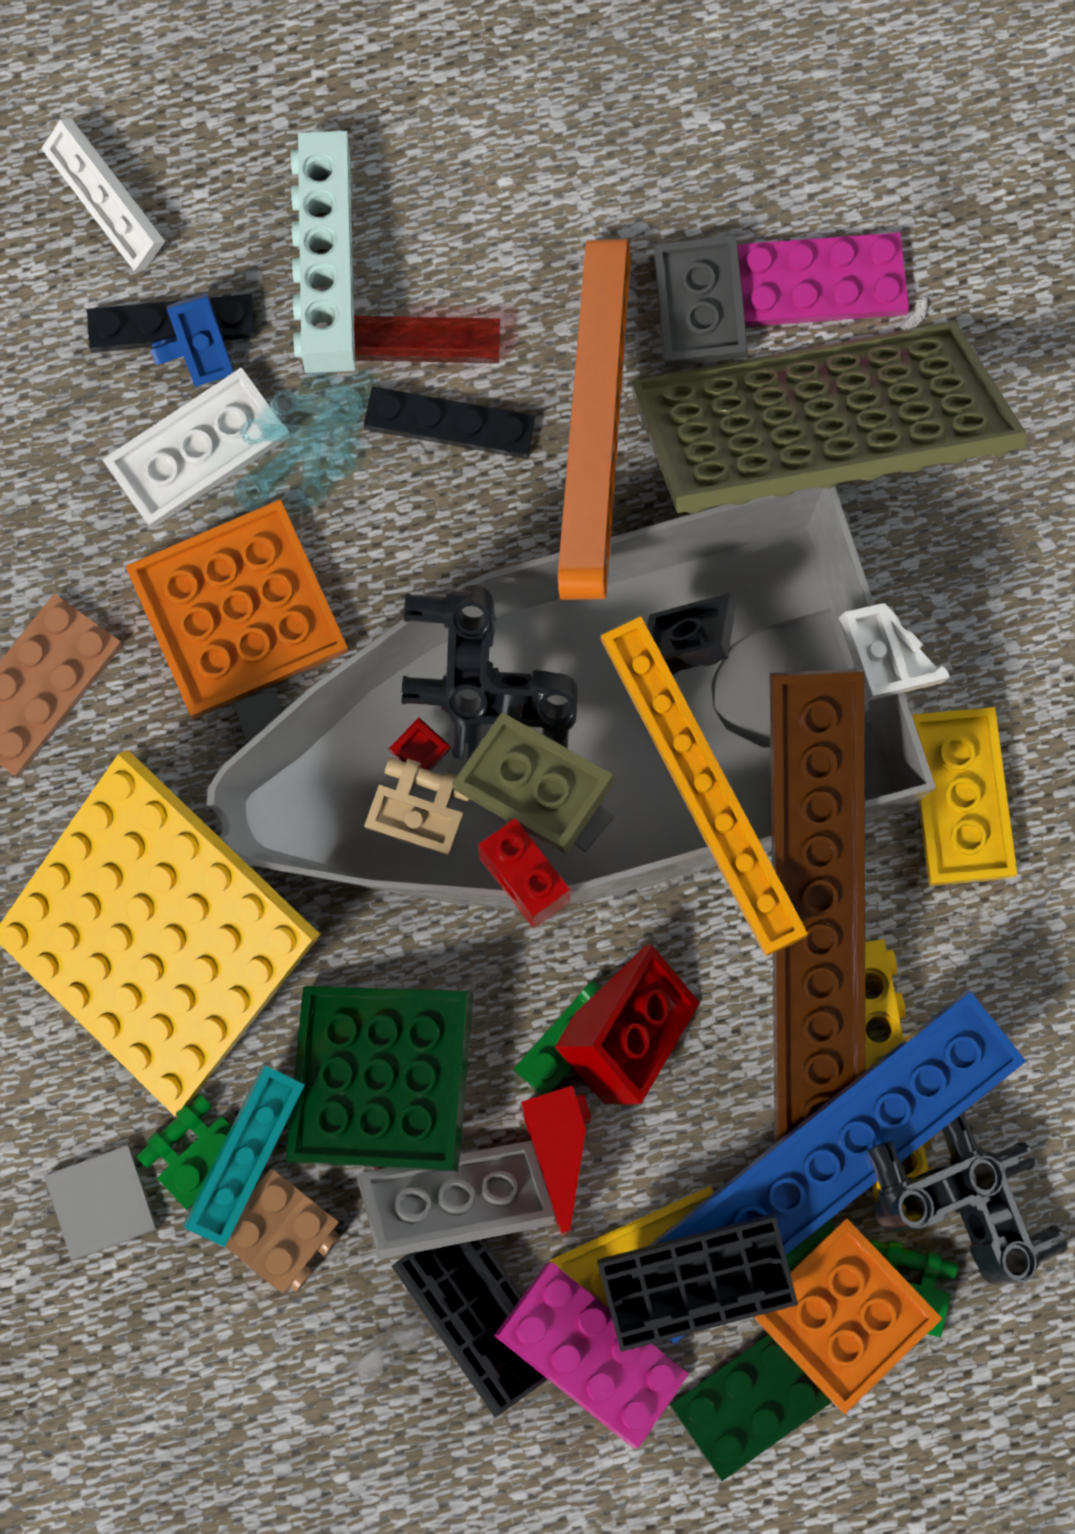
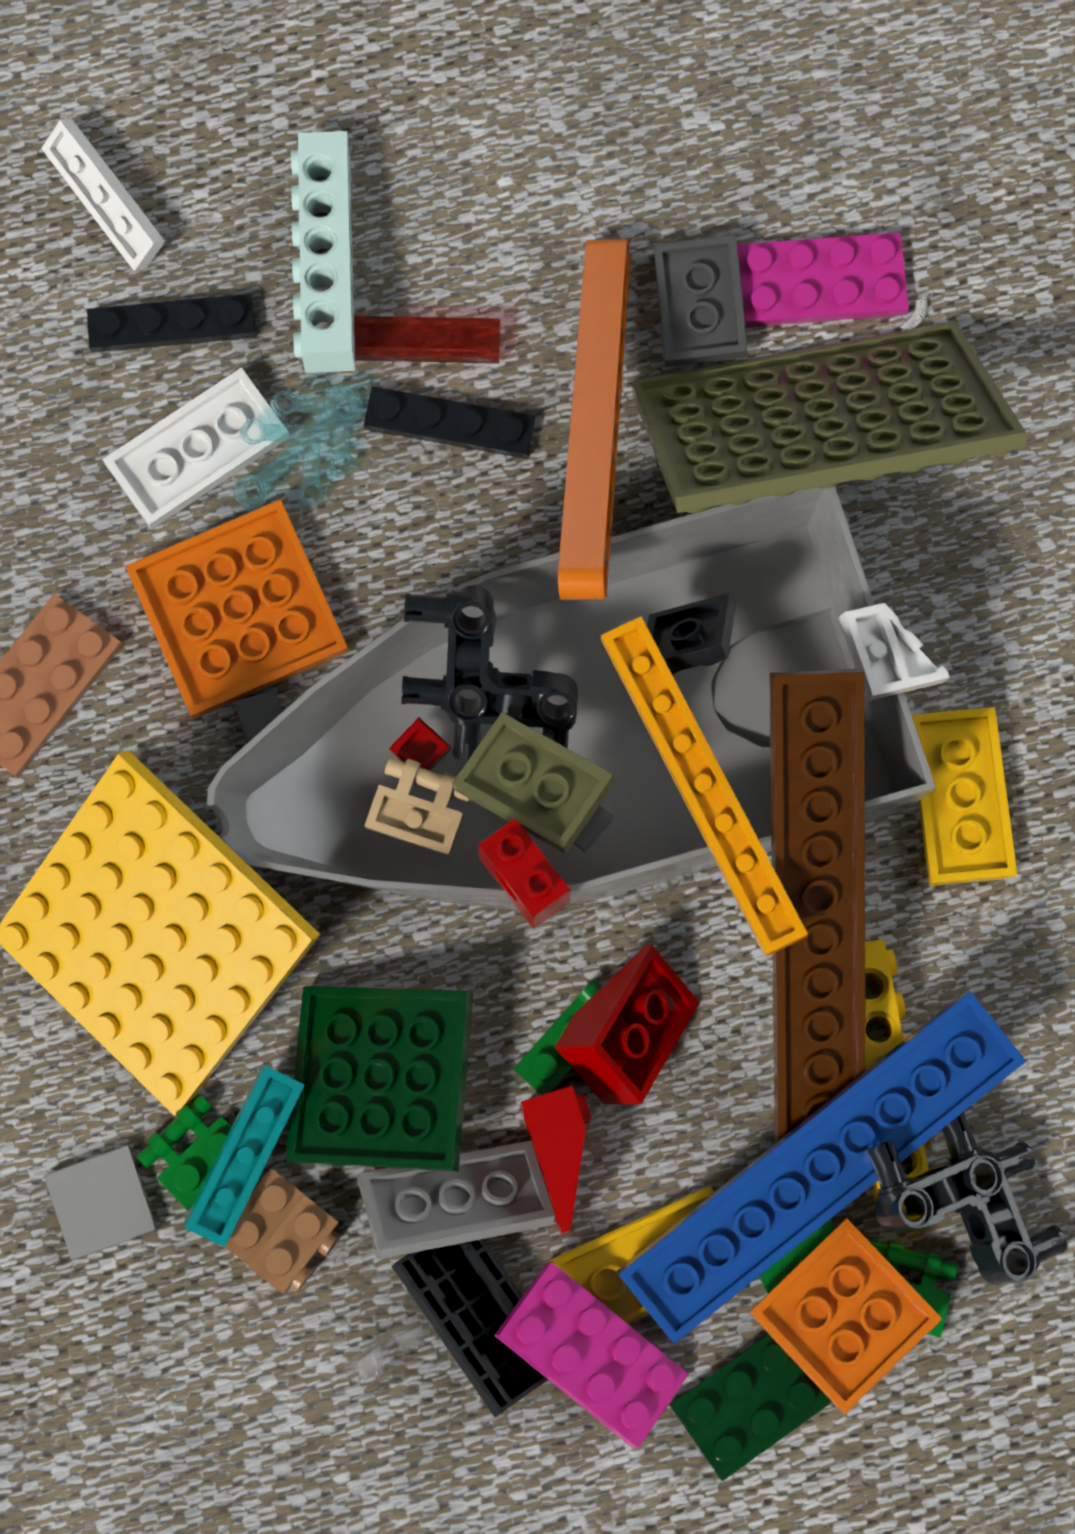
(197, 340): blue plate -> none
(697, 1282): black piece -> none

